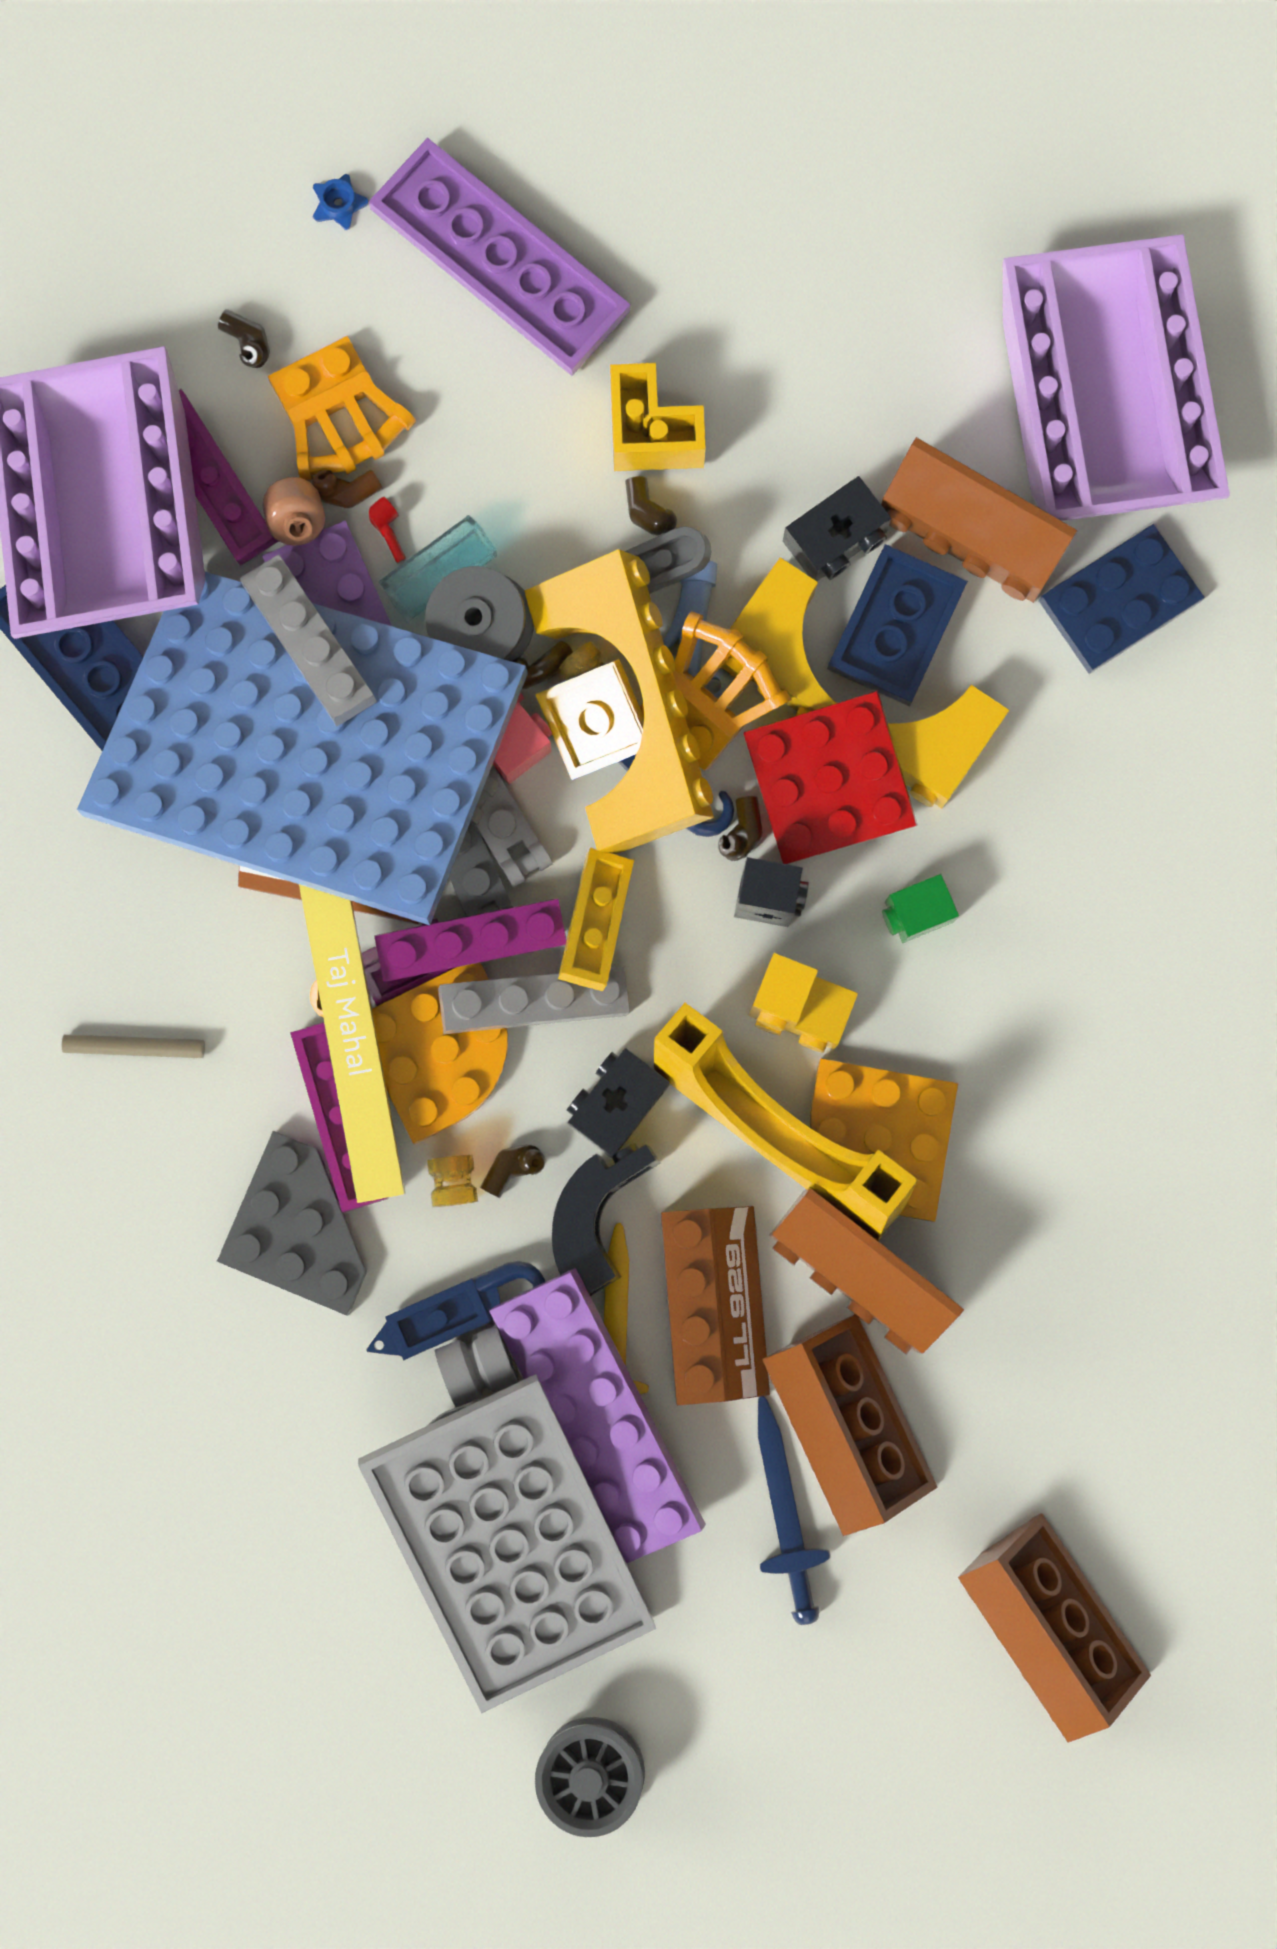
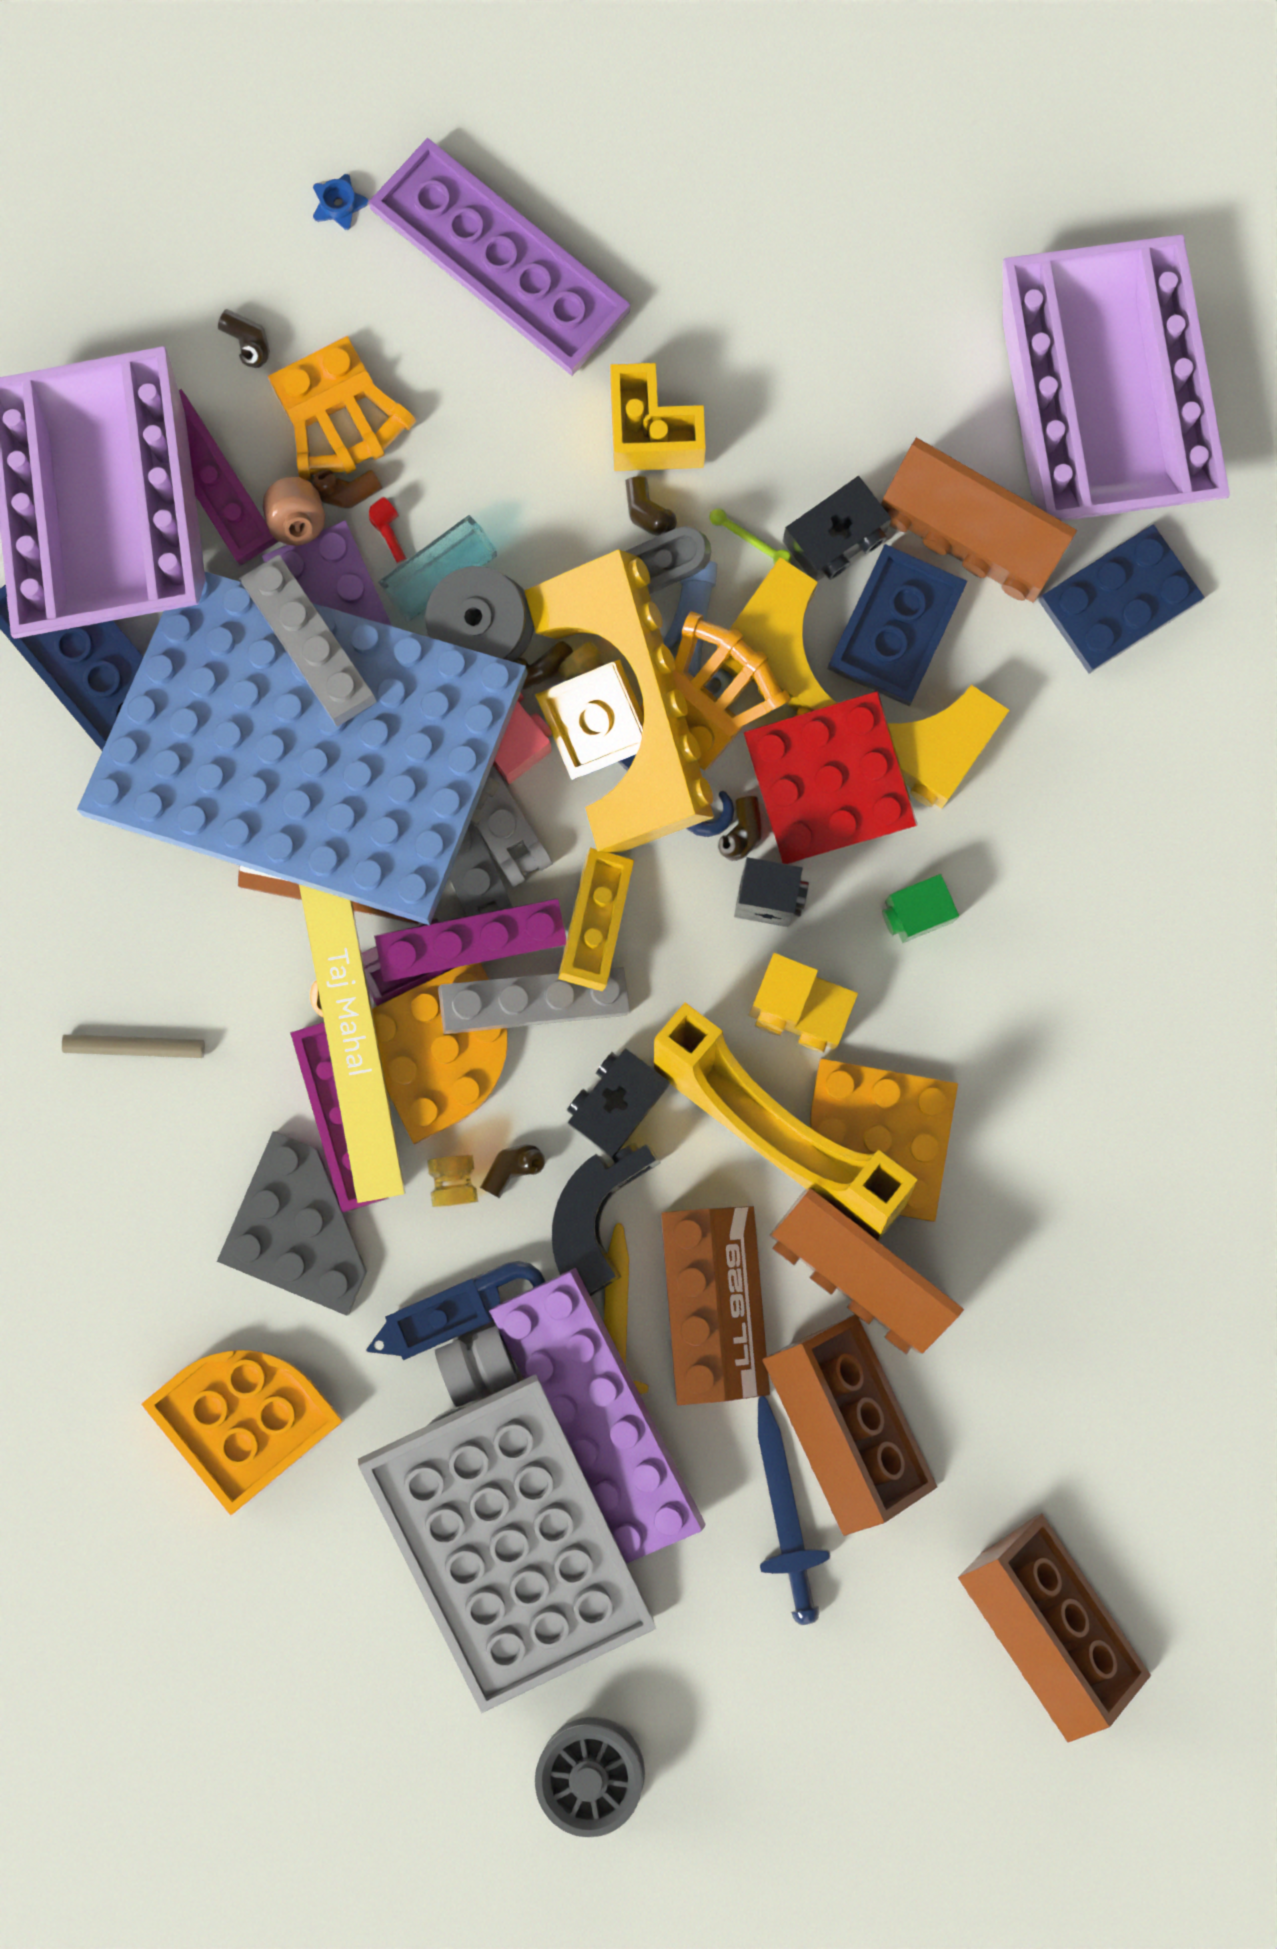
(241, 1420): none -> light orange plate
(718, 517): none -> lime hinge

